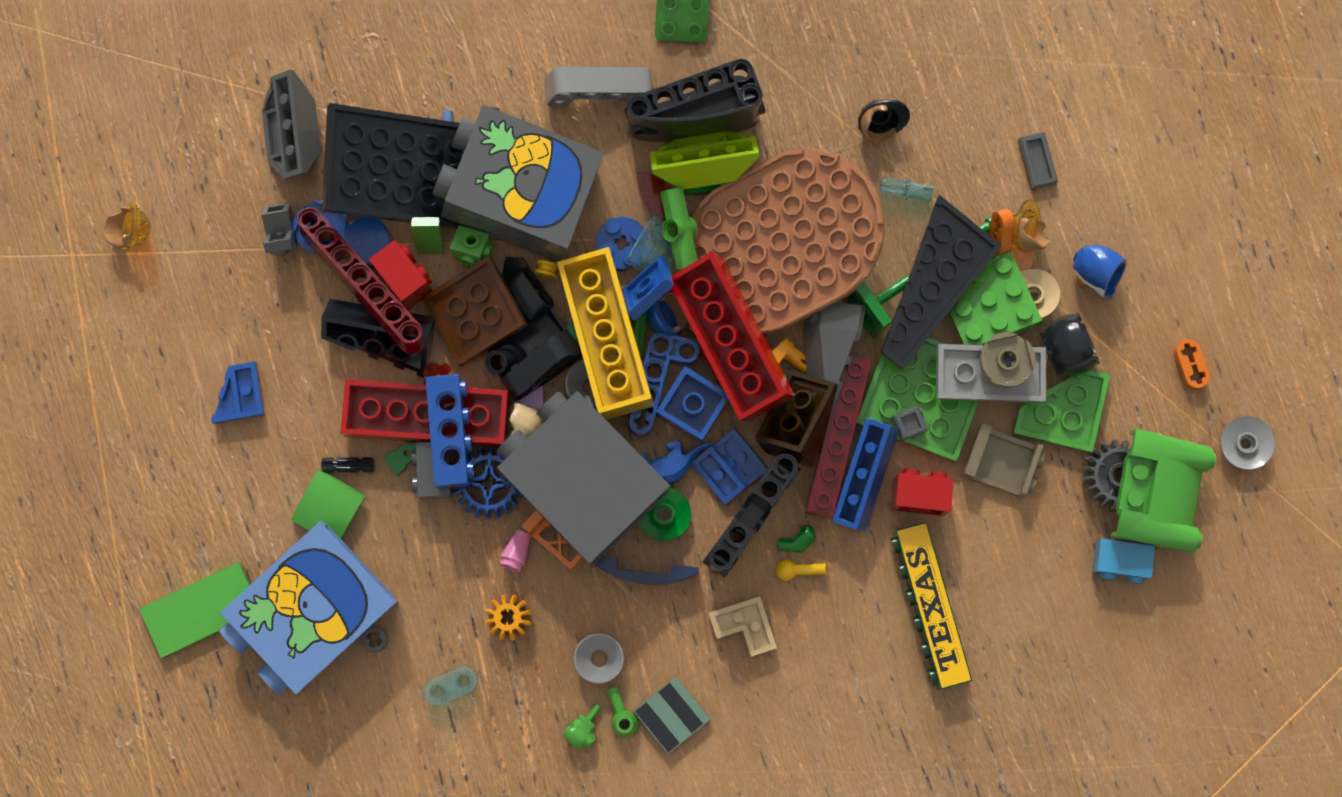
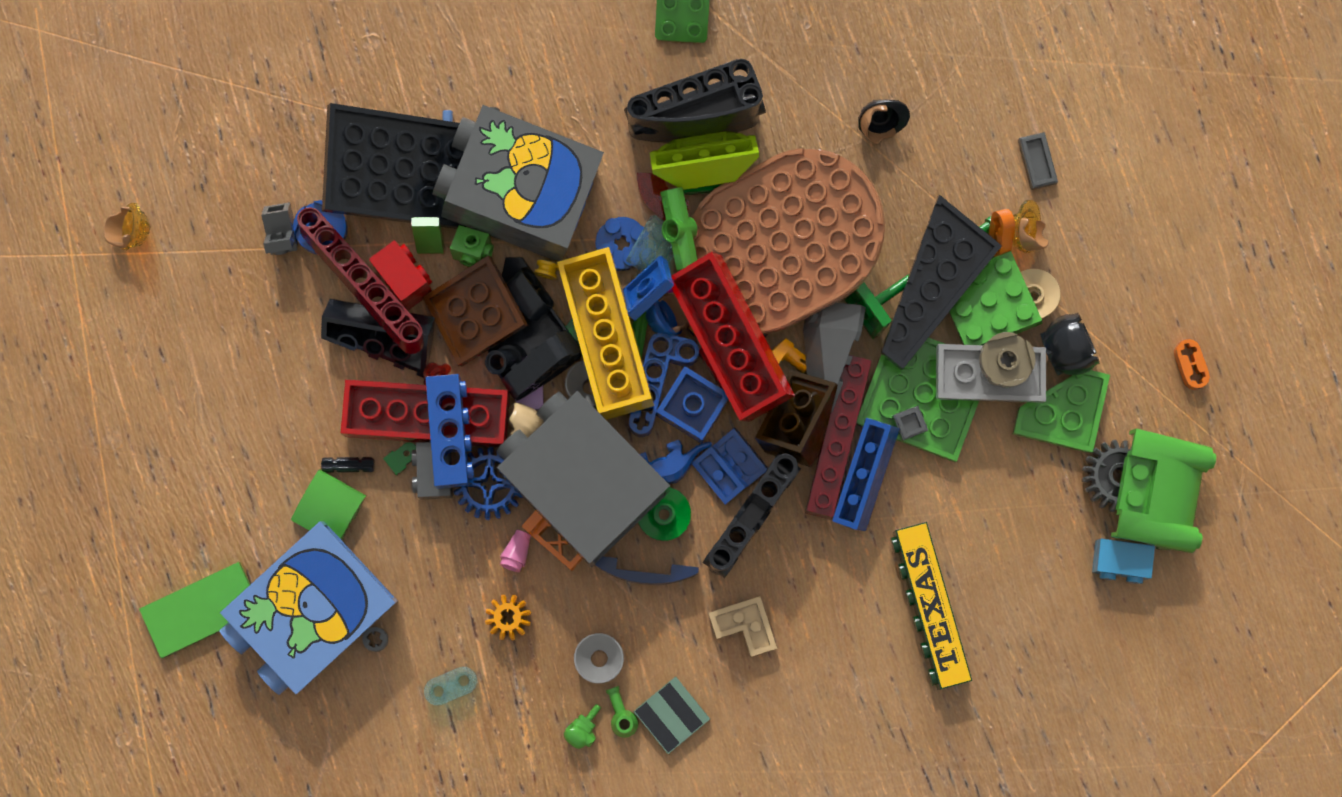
(240, 395): blue wing -> none
(290, 126): dark grey wedge -> none
(366, 237): blue head -> none
(595, 83): light grey beam -> none
(787, 569): yellow bar -> none
(800, 542): green arm -> none
(906, 188): clear light blue axle -> none
(922, 493): red brick -> none
(1003, 461): dark tan panel -> none
(1099, 269): blue piece -> none
(1260, 442): light grey dish -> none

